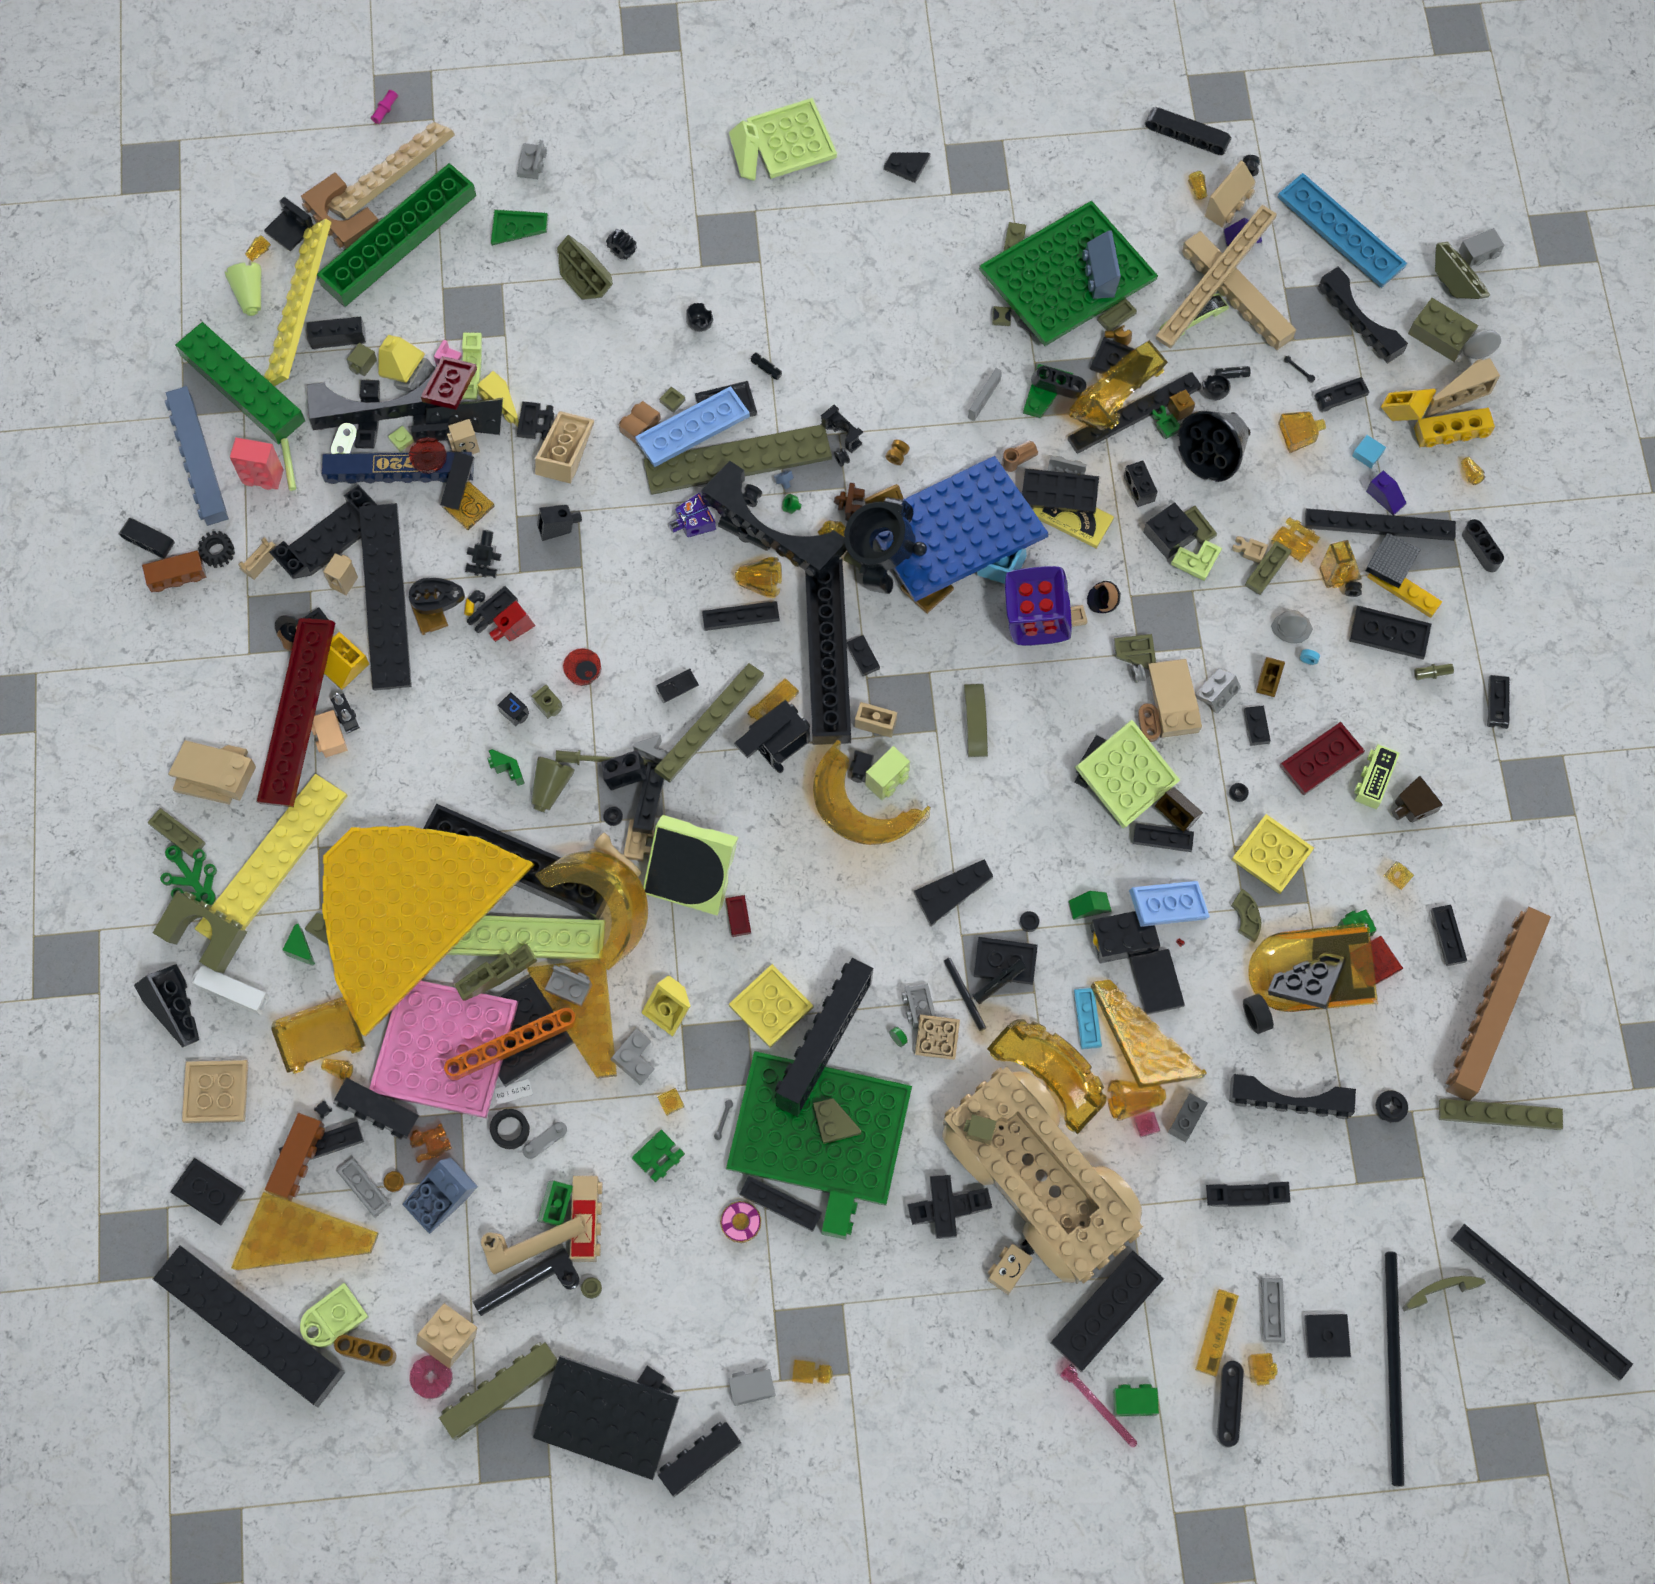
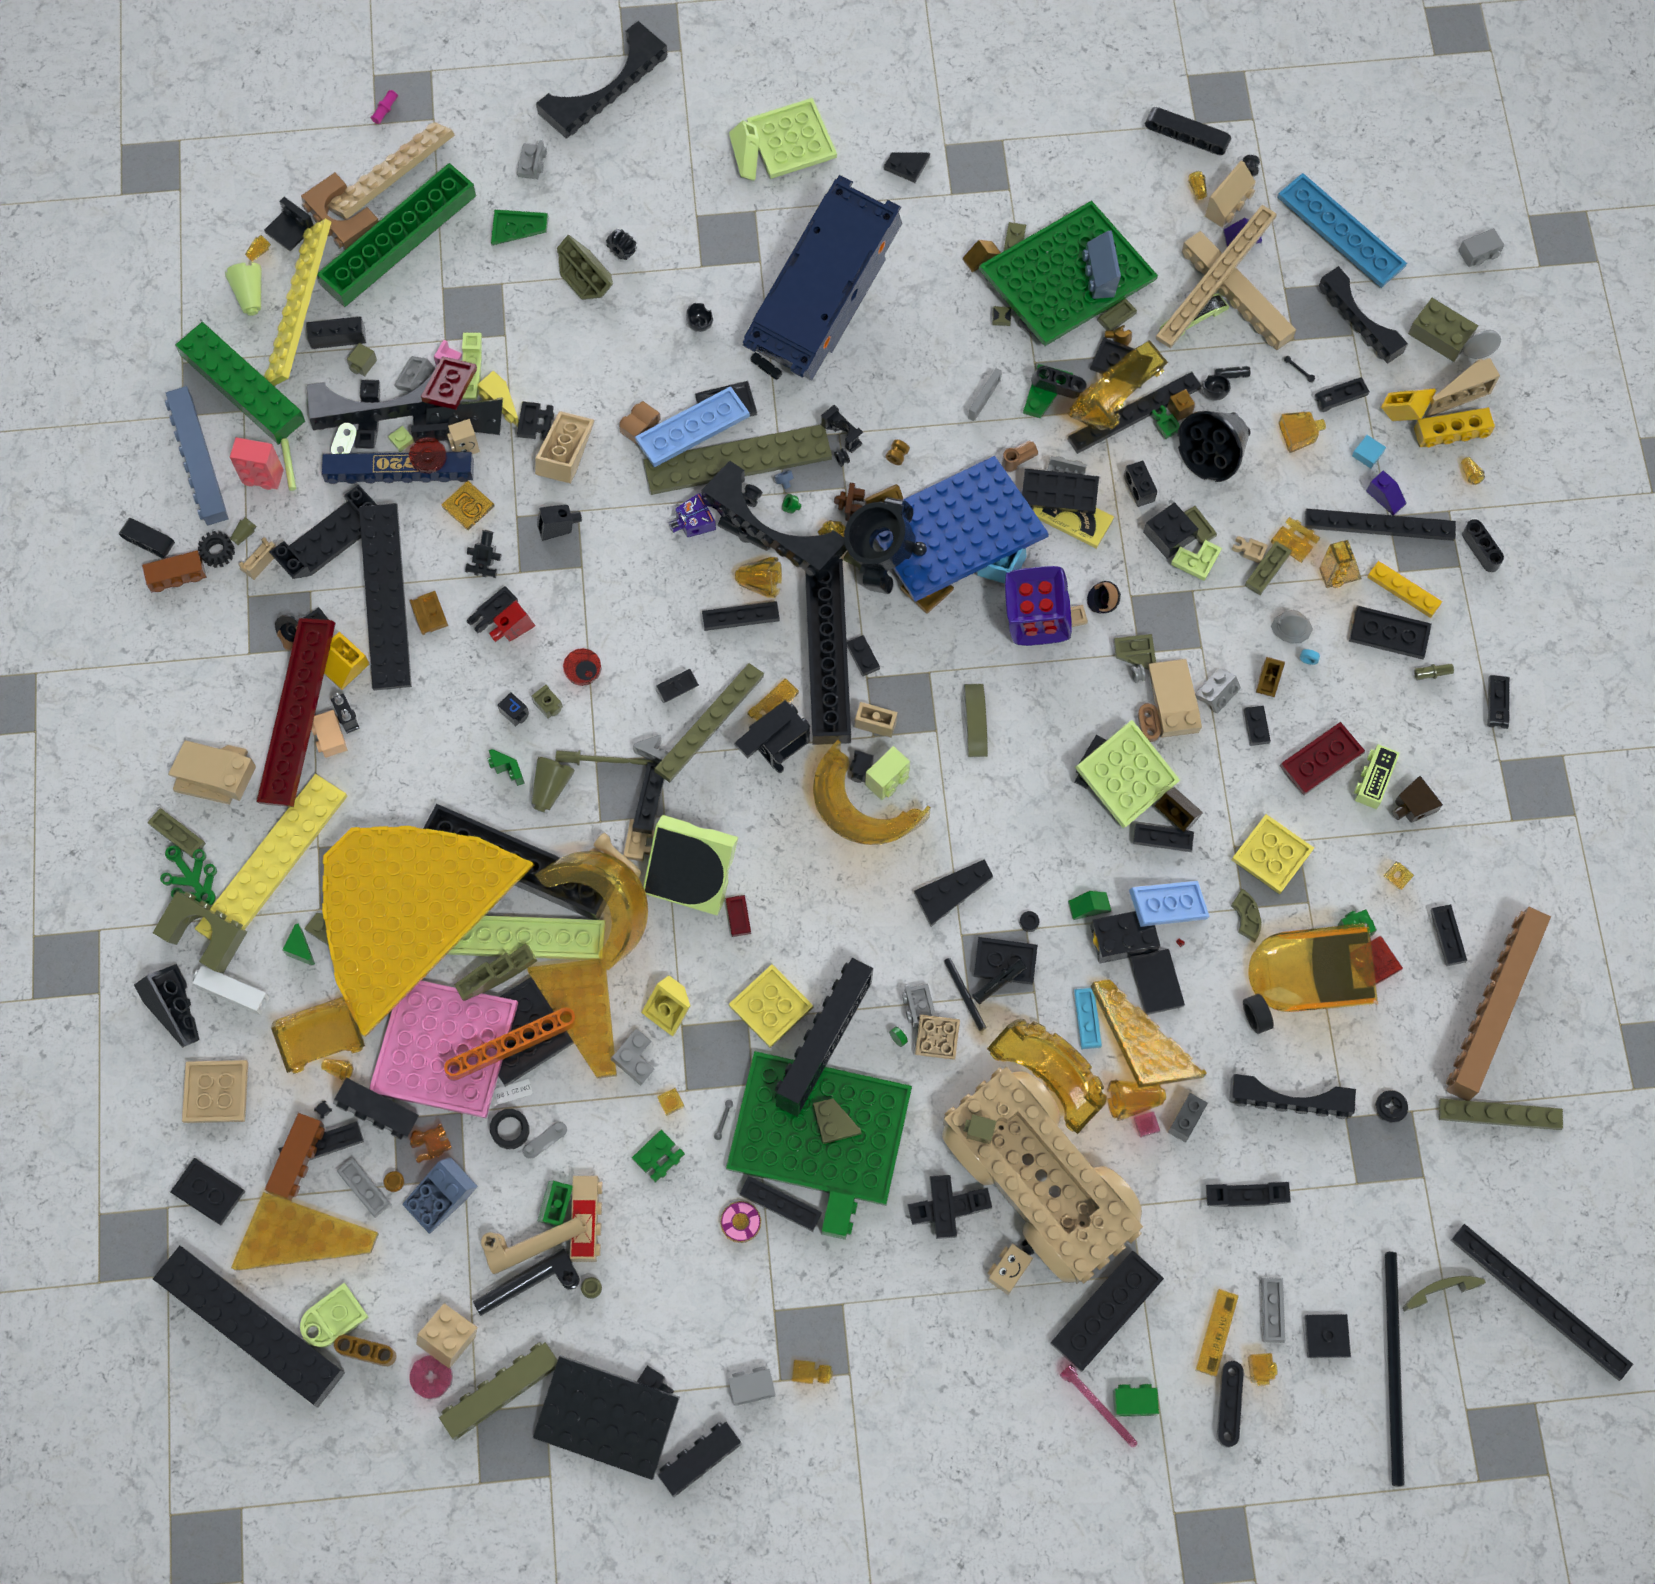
(243, 531): none -> olive cone
(340, 574): tan brick -> none
(398, 359): light yellow slope -> none
(432, 585): black piece -> none
(457, 481): black tile -> none
(471, 600): arm -> none
(568, 985): light grey bracket -> none
(571, 113): none -> black arch
(613, 811): black plate -> none
(624, 770): black brick -> none
(672, 399): olive plate -> none
(824, 279): none -> dark blue piece
(980, 253): none -> pearl gold slope
(1238, 787): black plate -> none
(1309, 981): plate -> none
(1353, 589): black bush -> none
(1392, 560): black tile -> none
(1457, 274): olive wedge -> none

